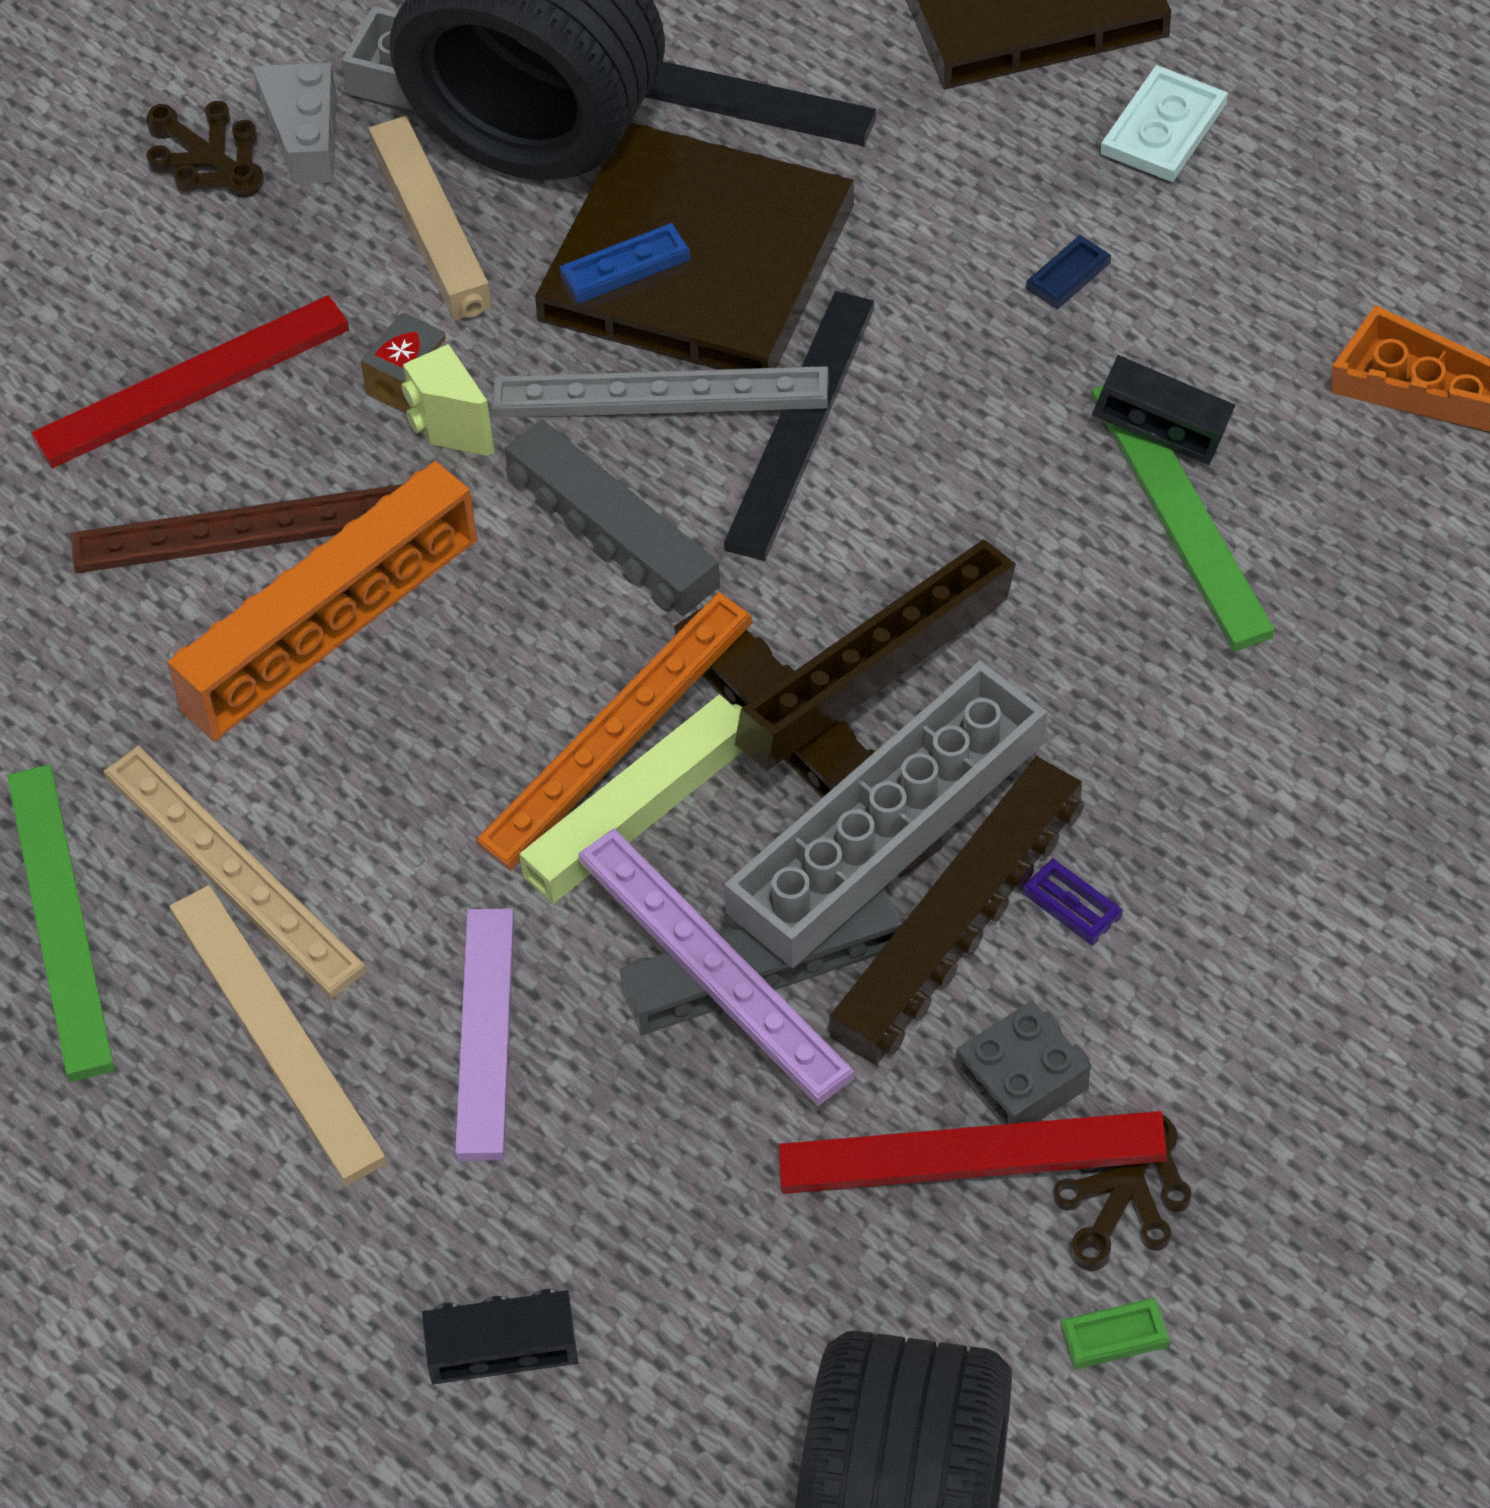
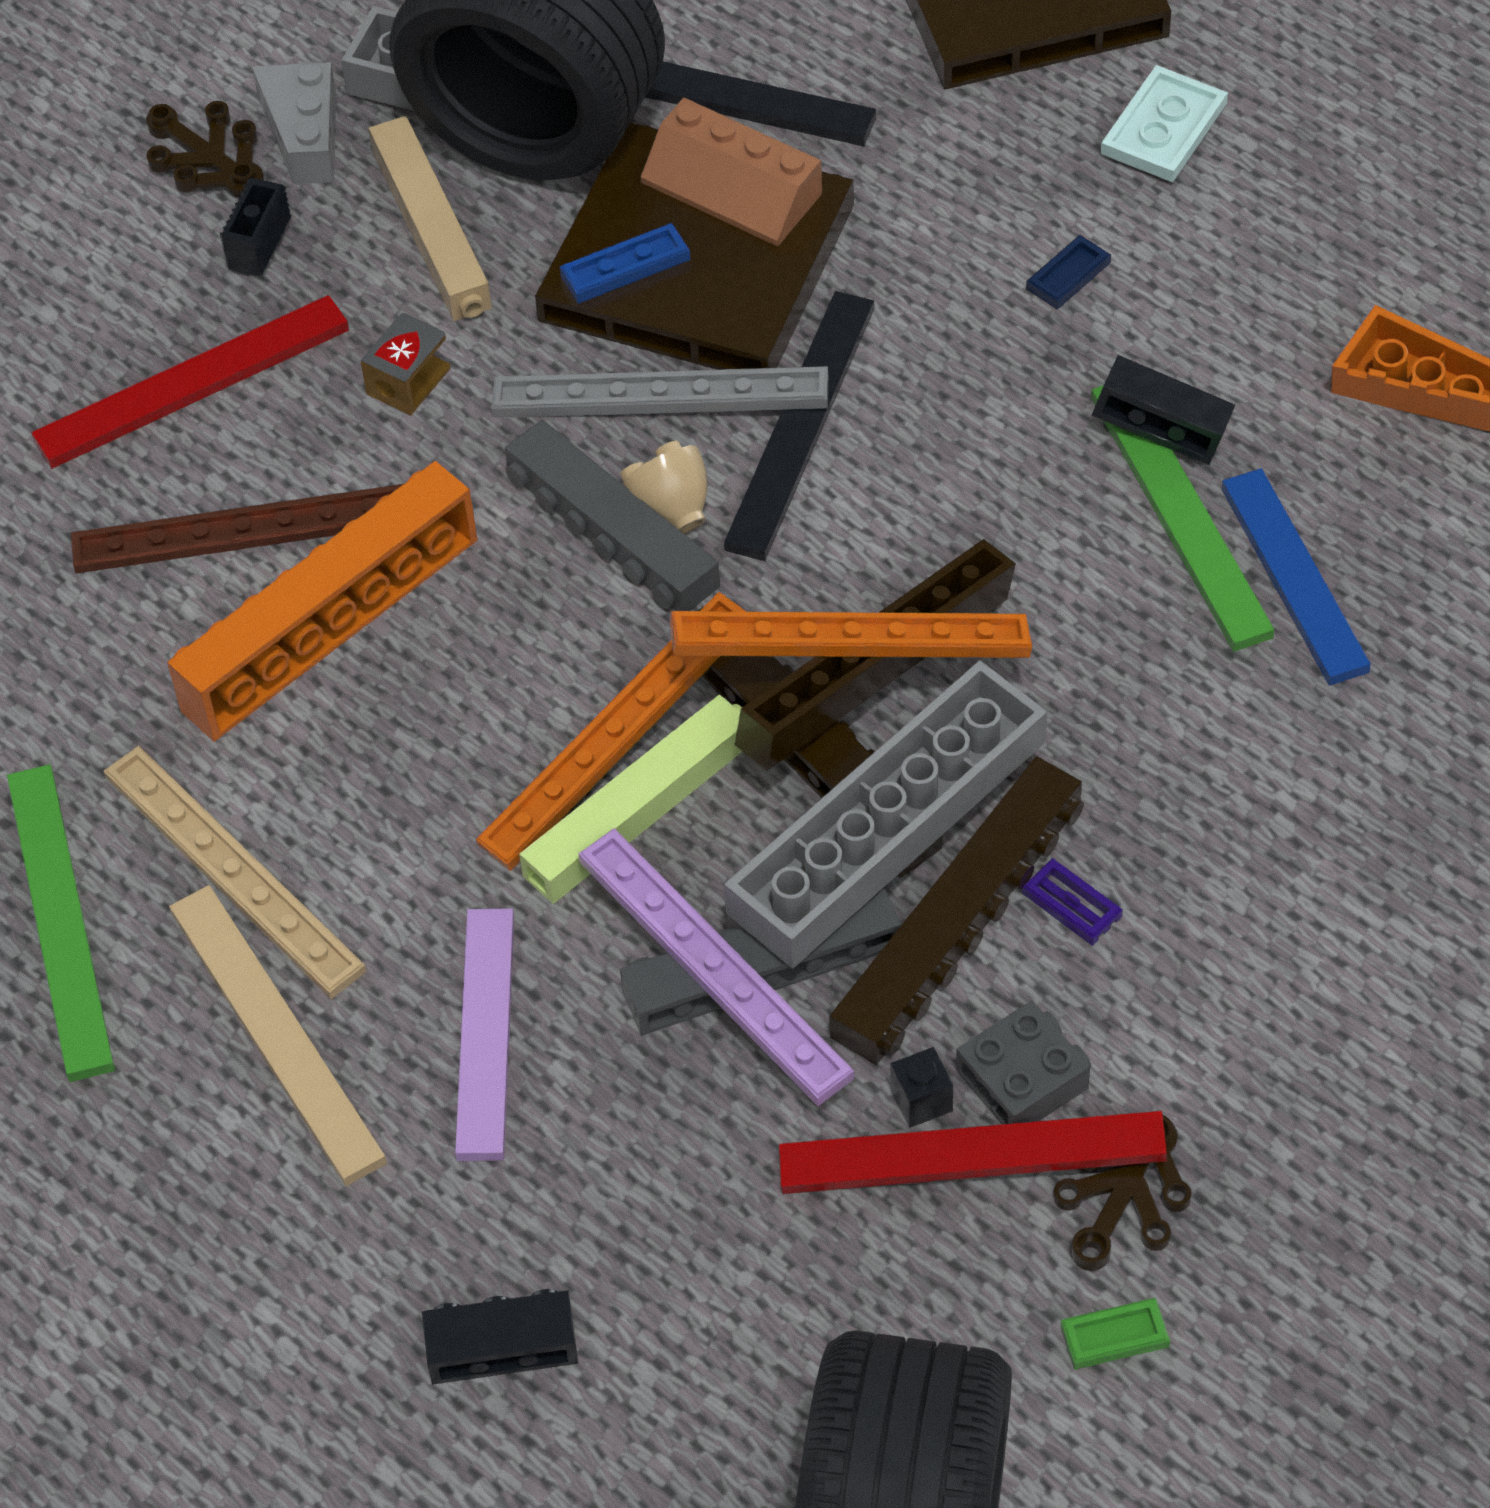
(255, 226): none -> black brick
(447, 403): yellowish green slope -> none
(672, 484): none -> tan piece
(732, 172): none -> nougat slope
(849, 634): none -> orange tile
(921, 1087): none -> black brick
(1295, 577): none -> blue tile

